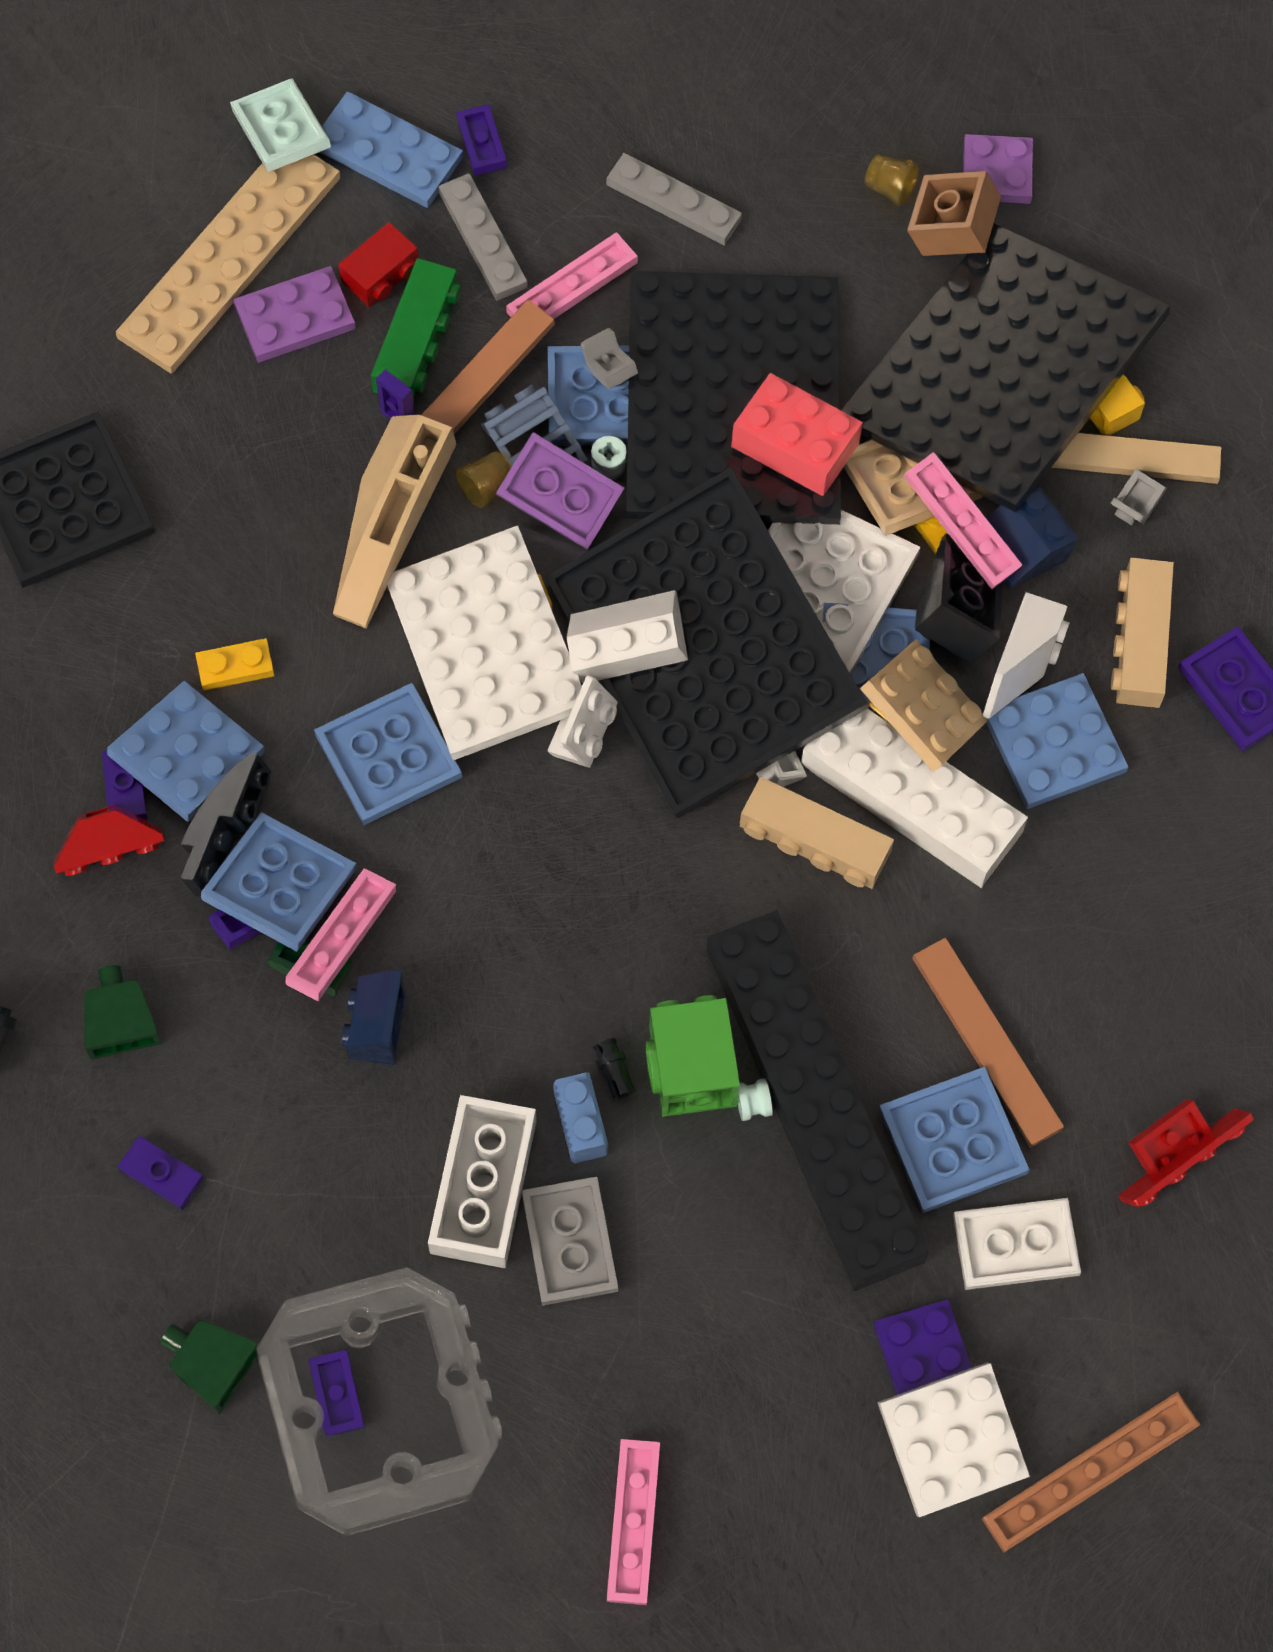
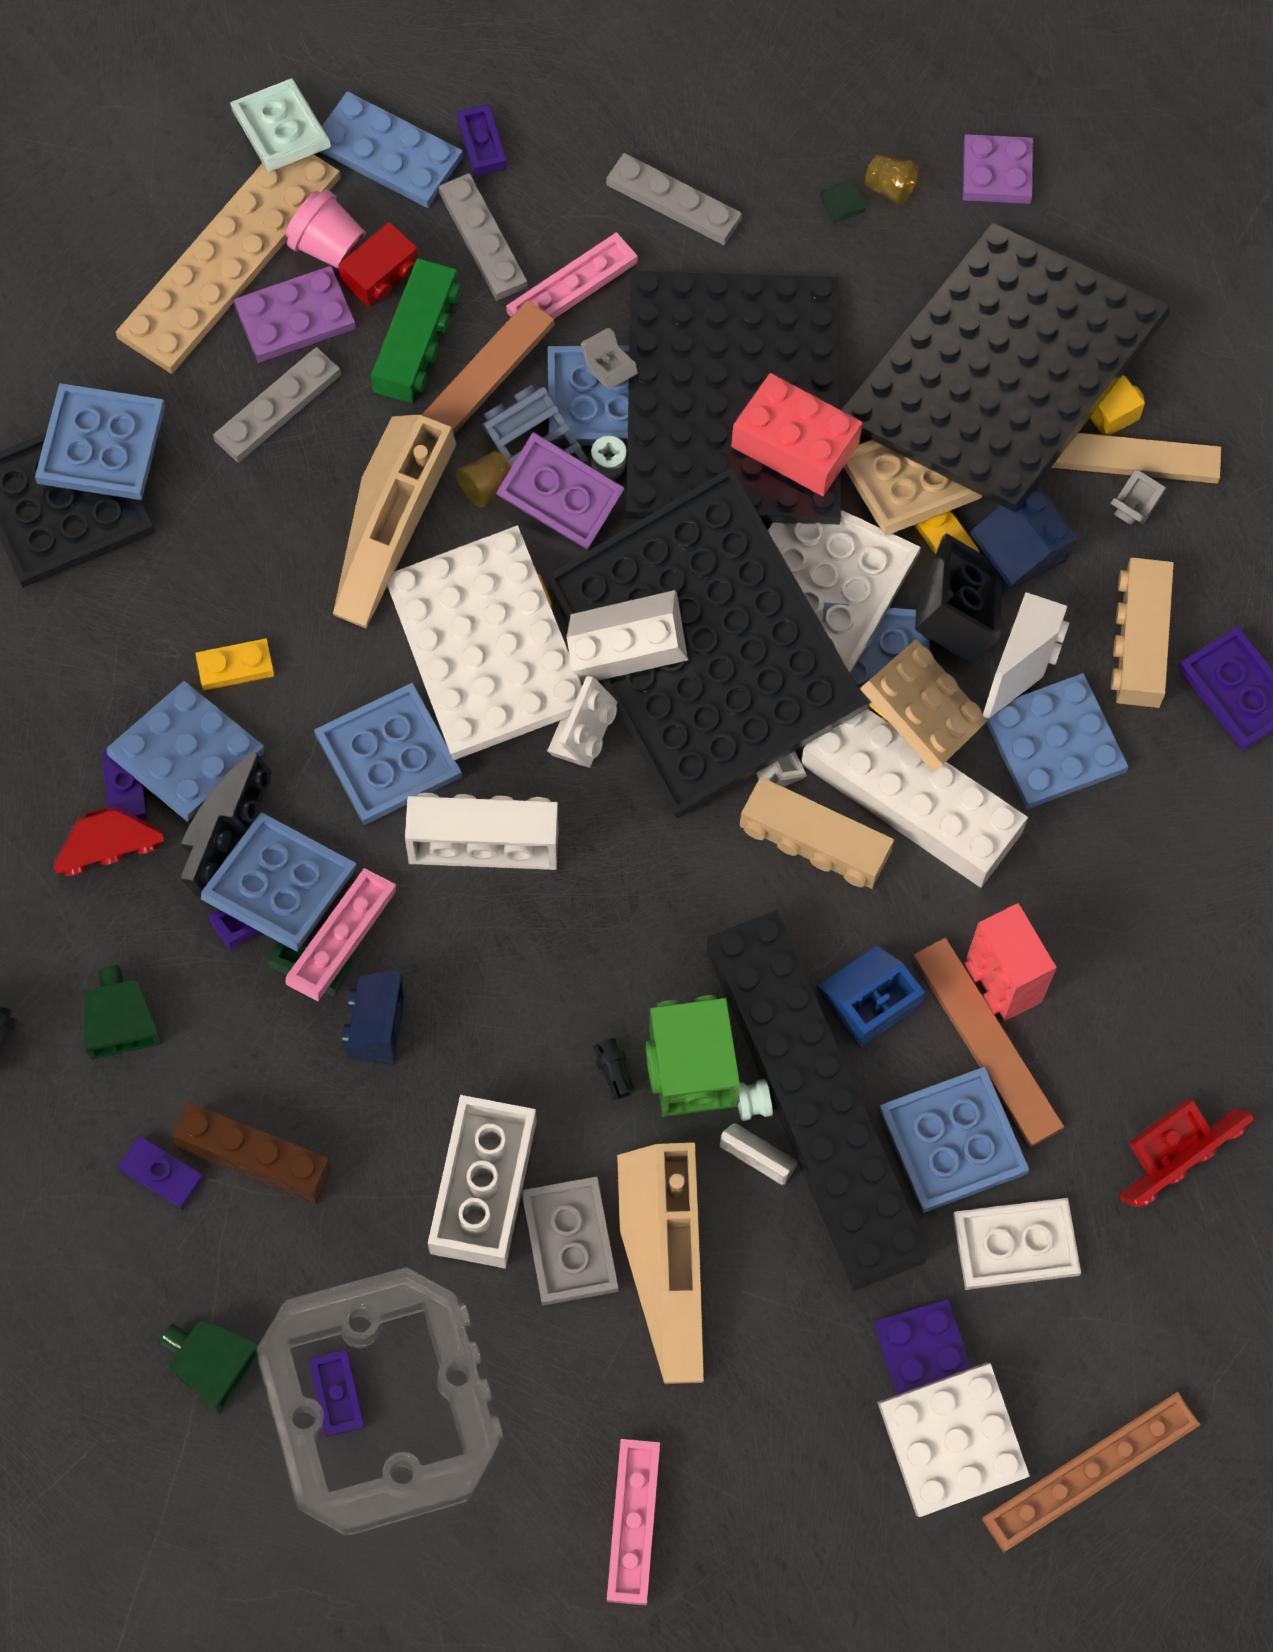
(100, 441): none -> medium blue plate
(252, 1152): none -> reddish brown brick
(277, 404): none -> light grey plate
(324, 229): none -> bright pink piece
(394, 396): dark purple plate -> none
(482, 831): none -> white brick
(580, 1118): medium blue brick -> none
(663, 1252): none -> tan wedge
(758, 1153): none -> white slope
(842, 201): none -> clear green tile
(872, 994): none -> blue slope
(954, 213): medium nougat brick -> none
(962, 520): bright pink plate -> none
(1010, 963): none -> coral brick

